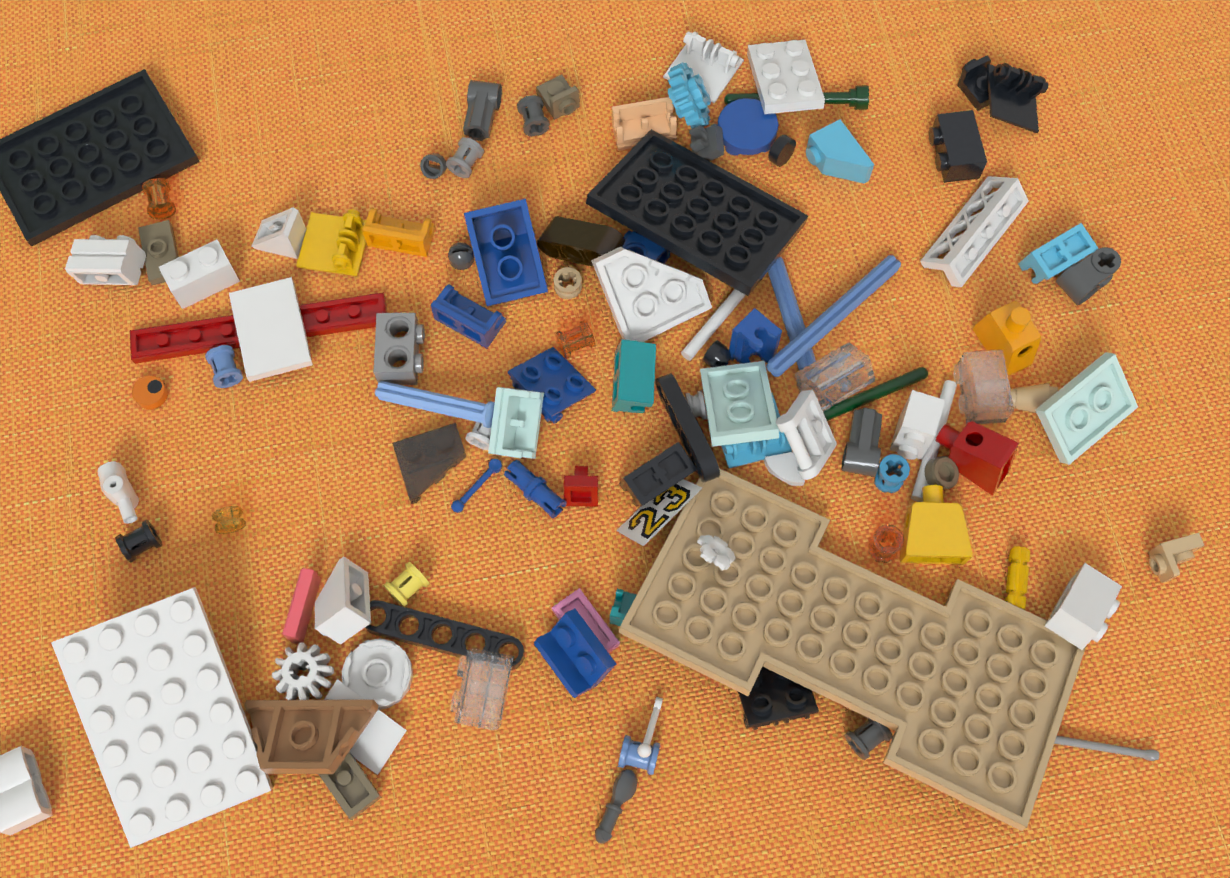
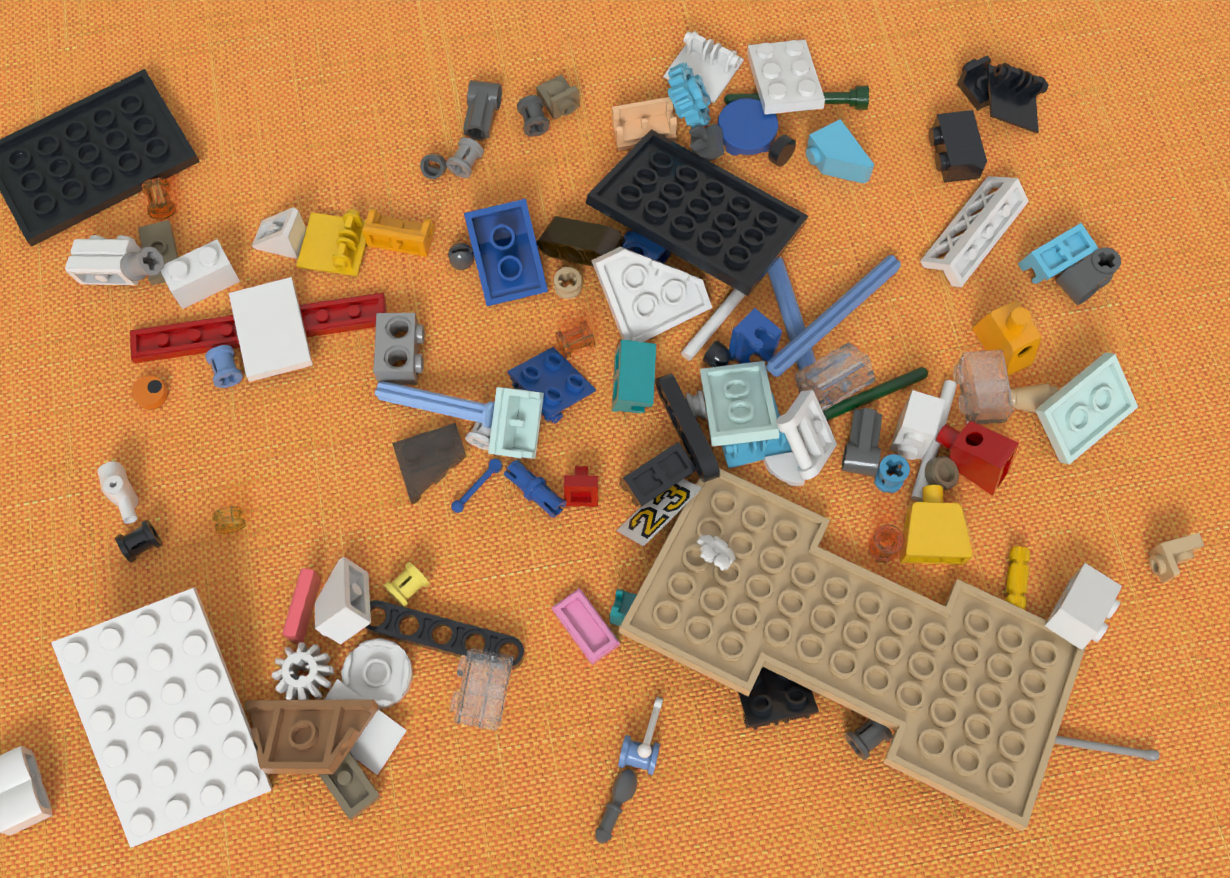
(138, 265): none -> light grey bush
(467, 317): blue hinge -> none
(575, 654): blue bracket -> none

